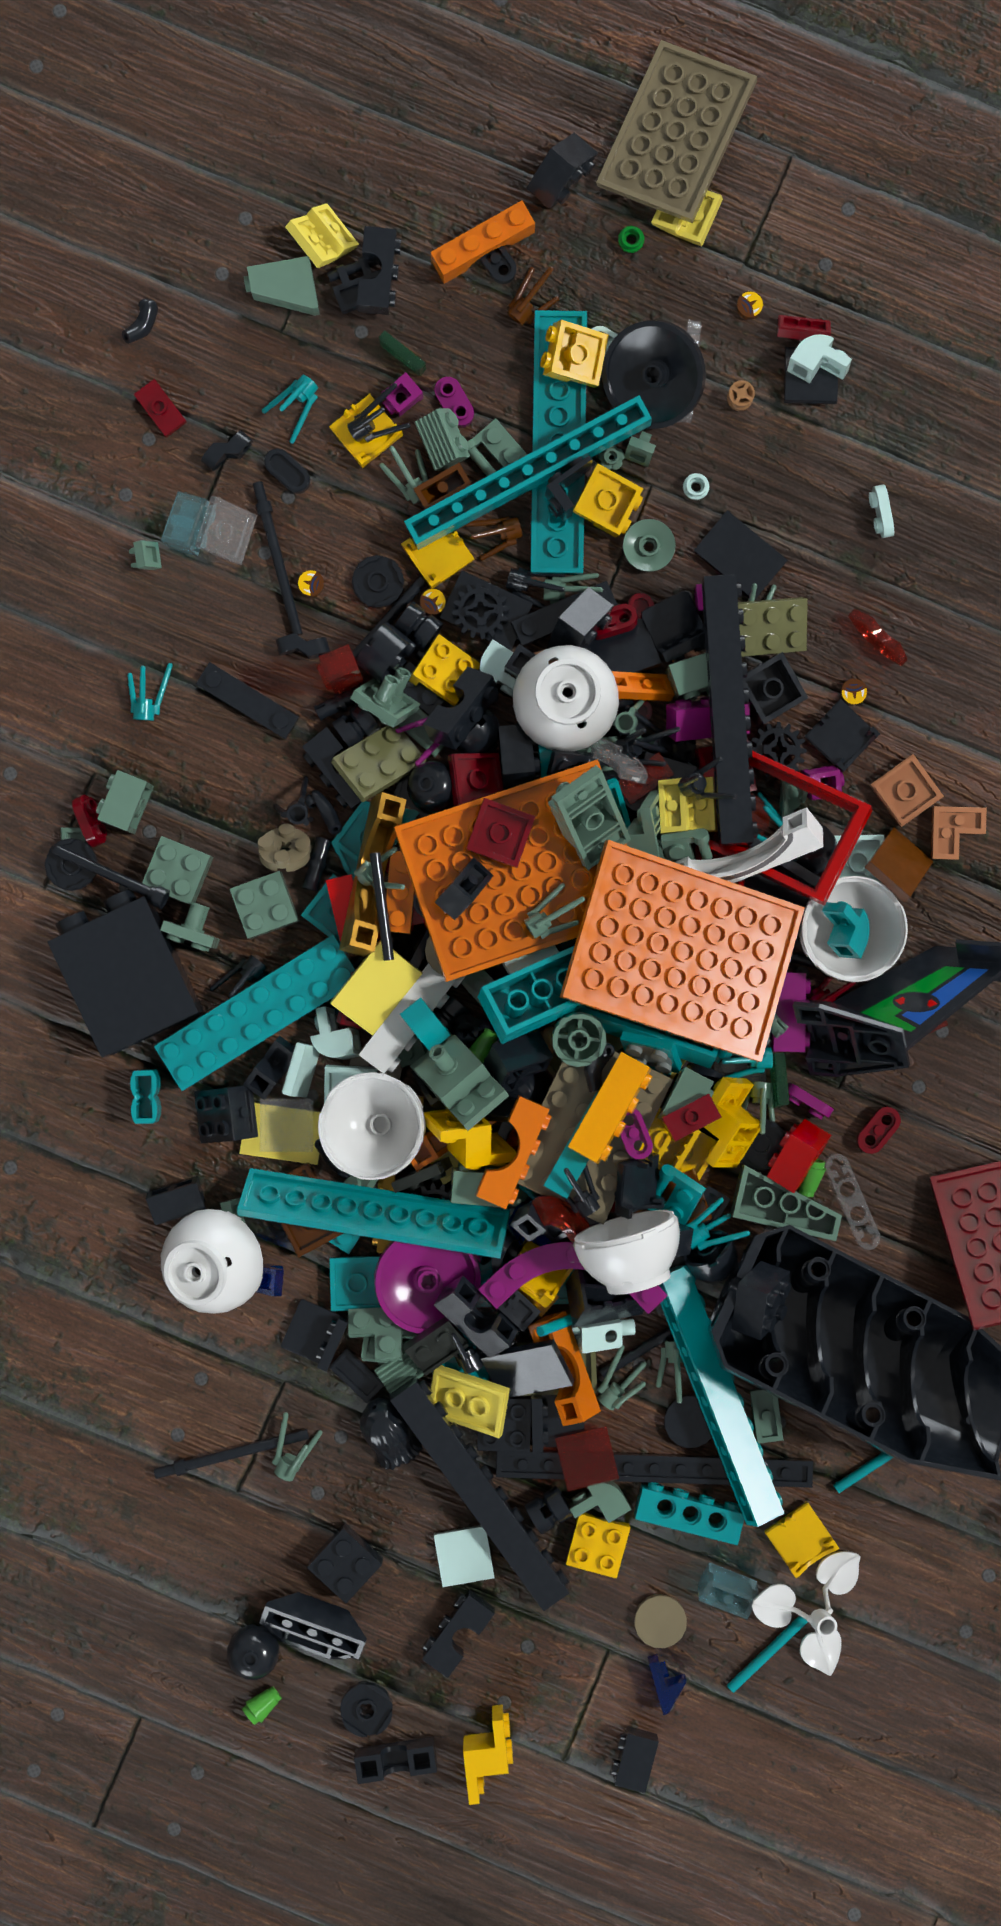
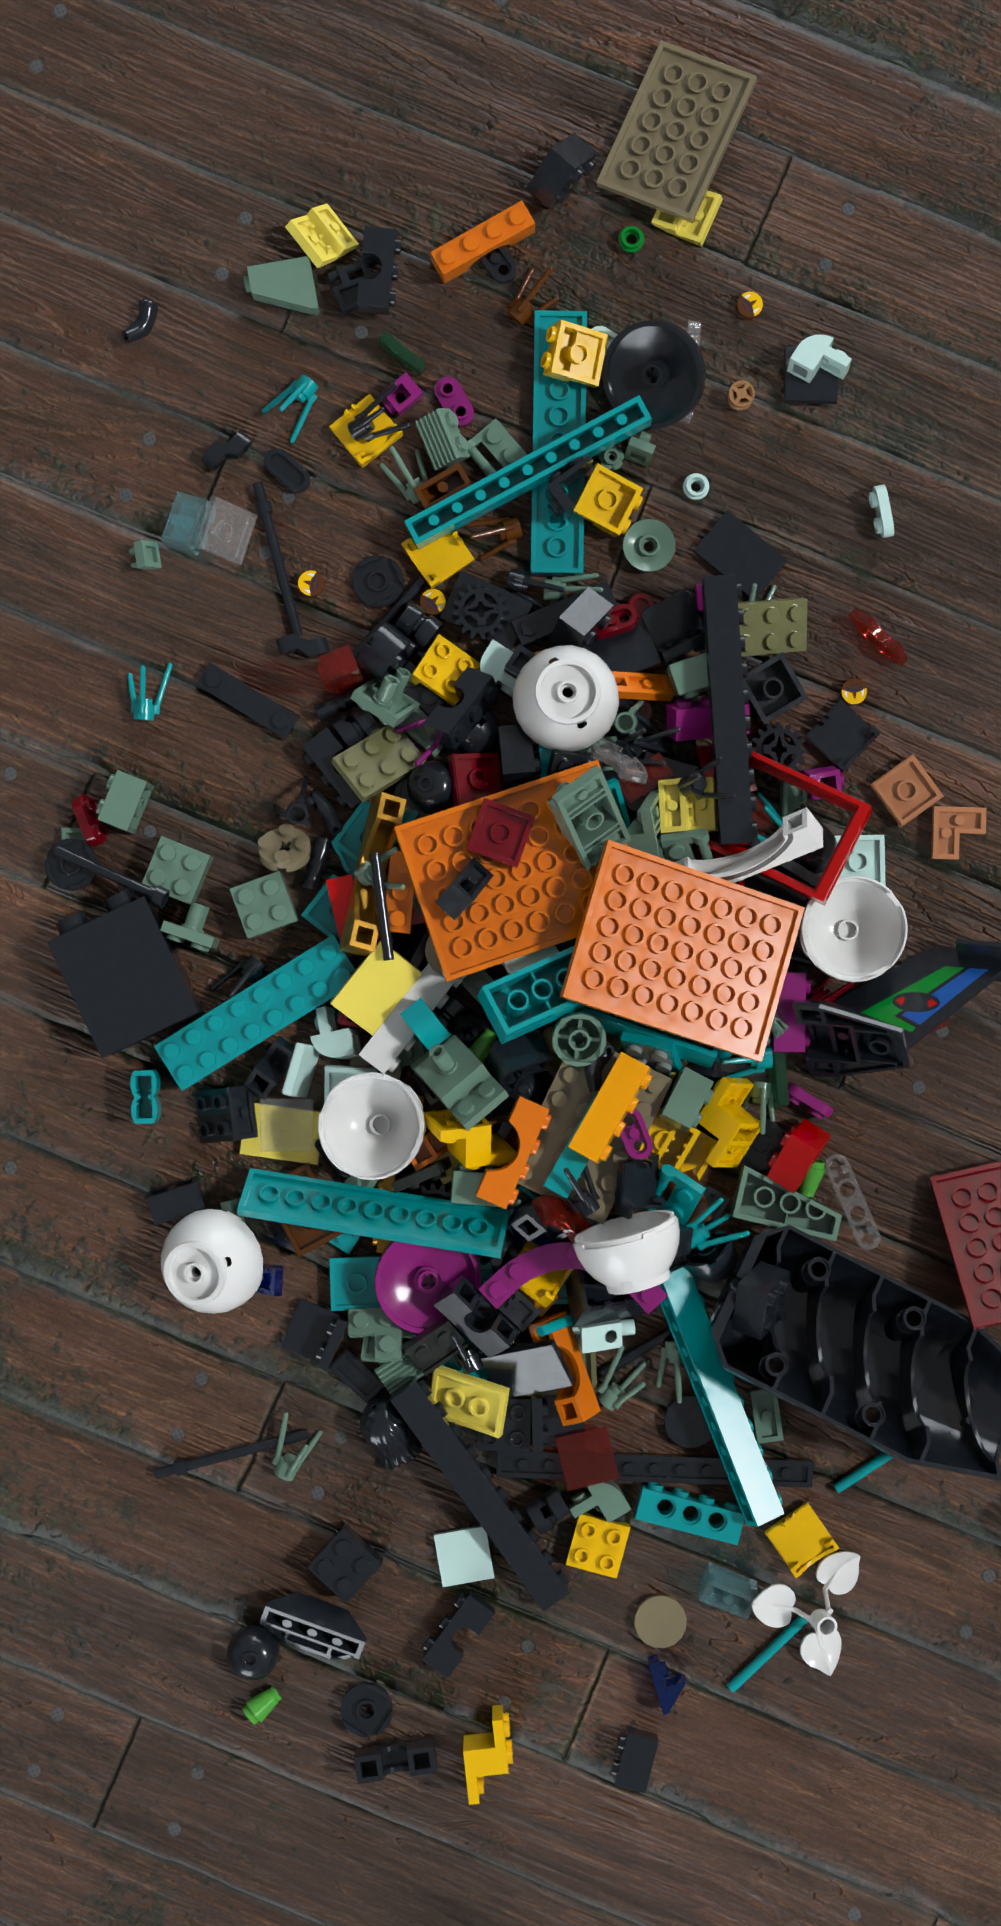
(160, 408): dark red plate -> none
(539, 923): sand green plant -> none
(691, 1118): dark red plate -> none
(801, 328): dark red plate -> none
(849, 930): teal brick -> none
(879, 1131): dark red plate -> none
(899, 864): reddish brown tile -> none

